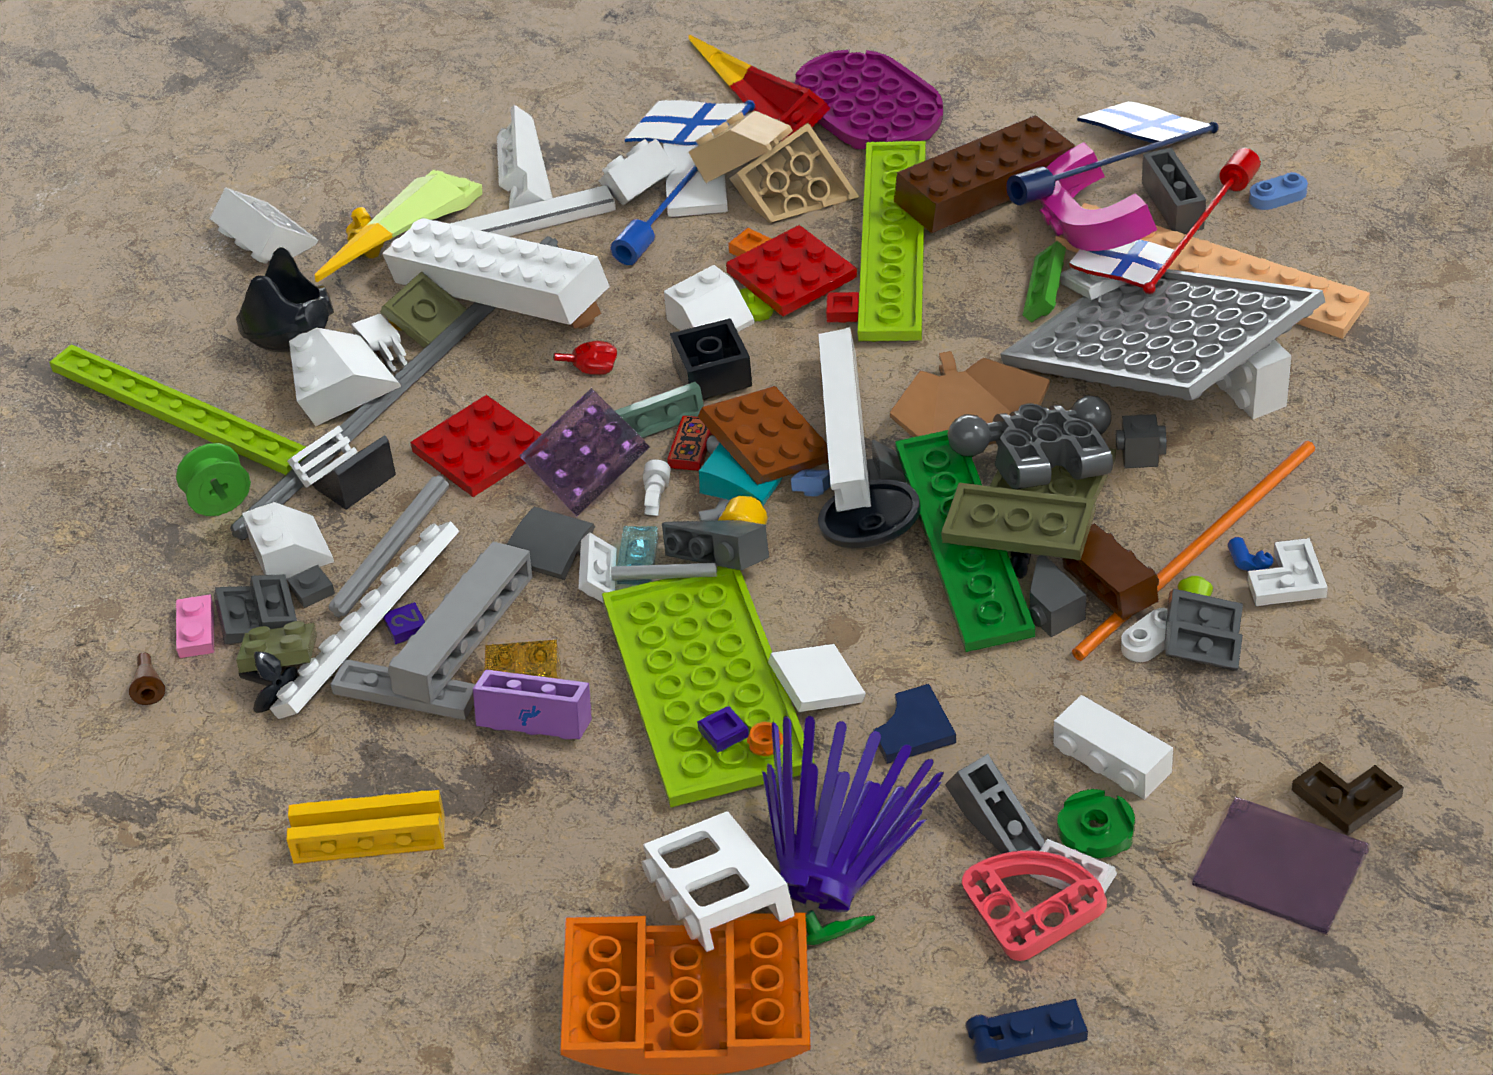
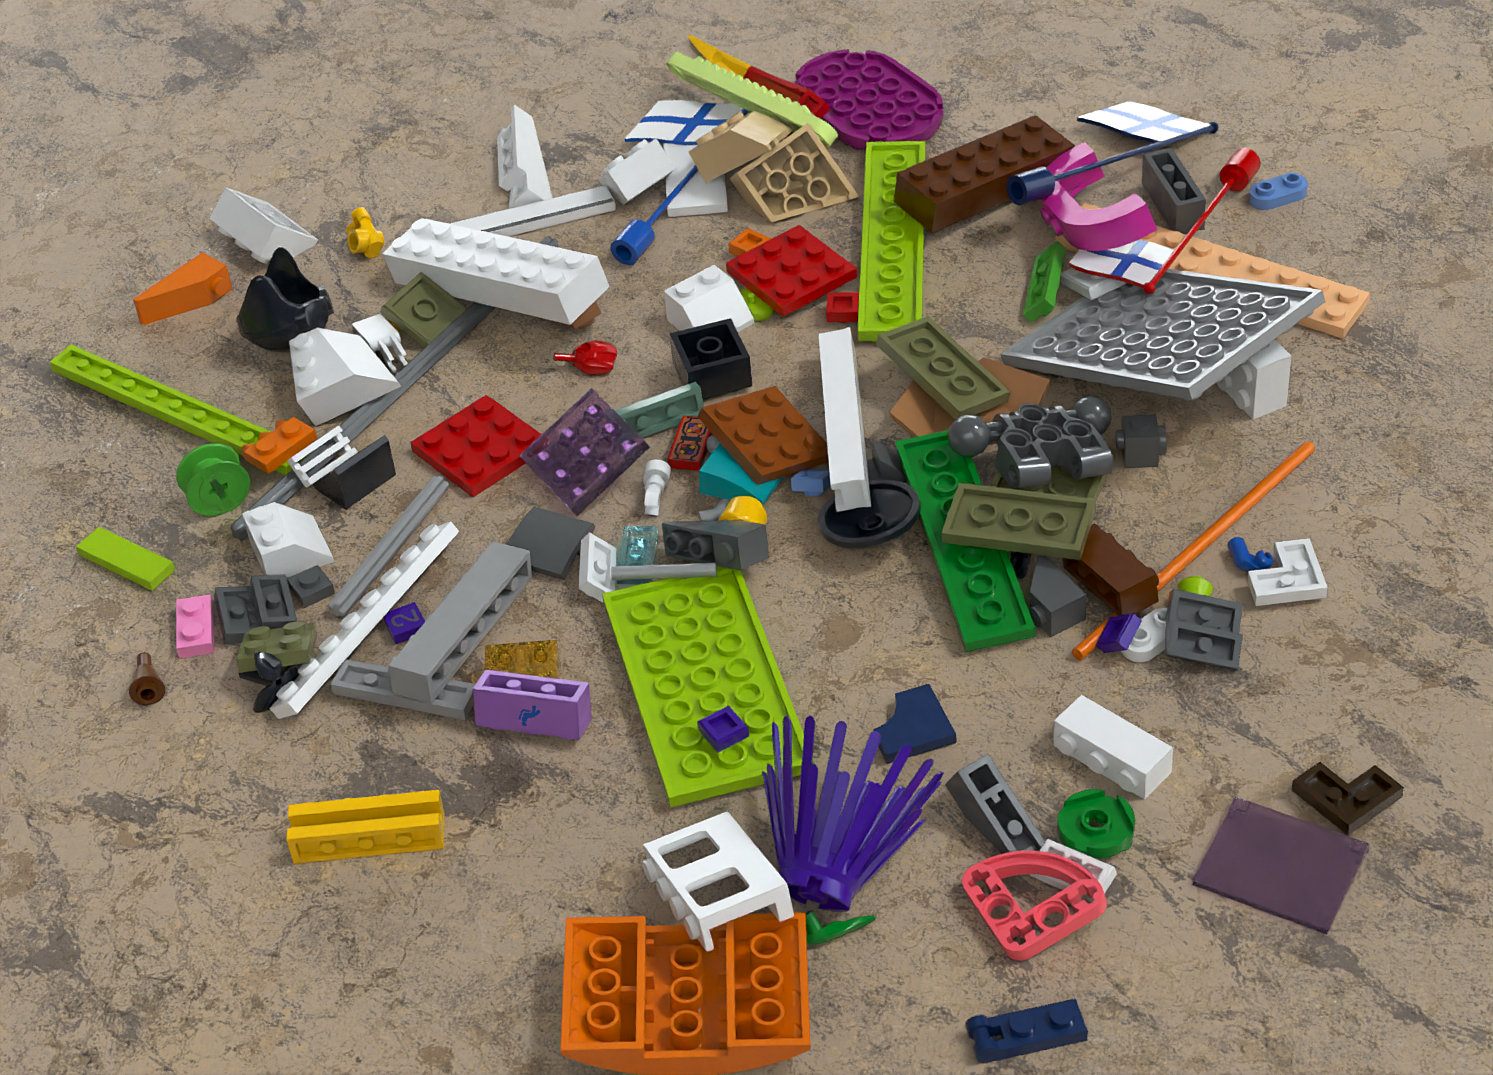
(125, 558): none -> lime tile
(184, 290): none -> orange slope
(279, 445): none -> orange plate
(423, 198): yellowish green plate -> none
(748, 95): none -> yellowish green gear
(761, 739): orange plate -> none
(816, 677): white tile -> none
(943, 368): none -> olive plate
(1118, 633): none -> dark purple tile

